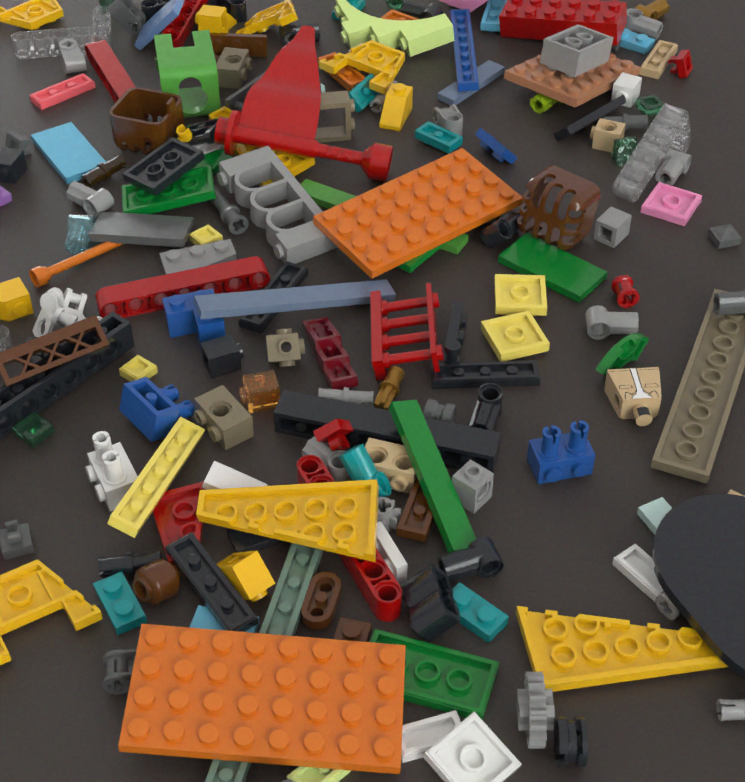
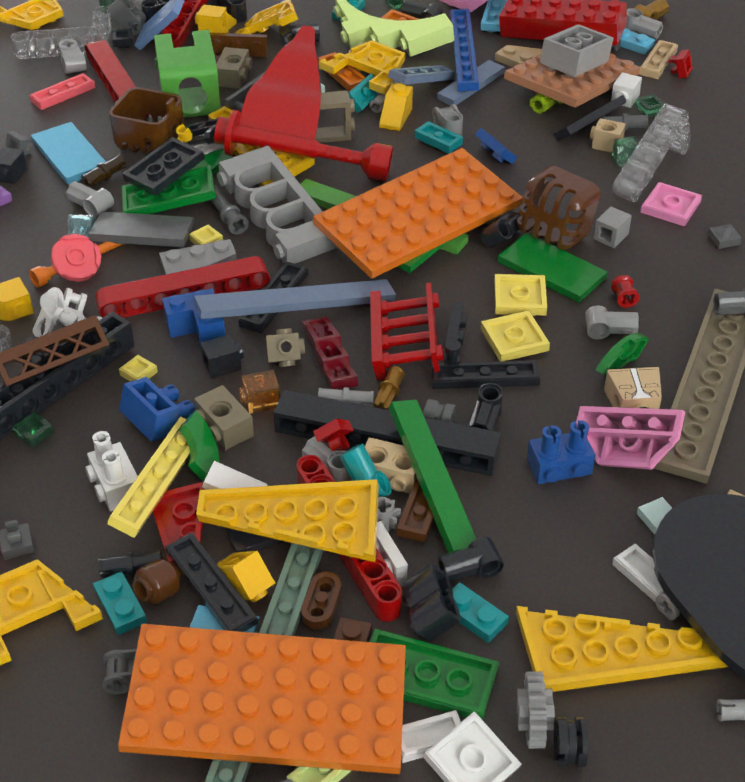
(75, 258): none -> coral tile
(122, 38): none -> black plate
(201, 444): none -> green tile
(421, 74): none -> sand blue tile
(473, 485): light grey brick -> none
(516, 55): none -> tan wing
(631, 435): none -> bright pink wedge
(673, 166): light grey piece -> none

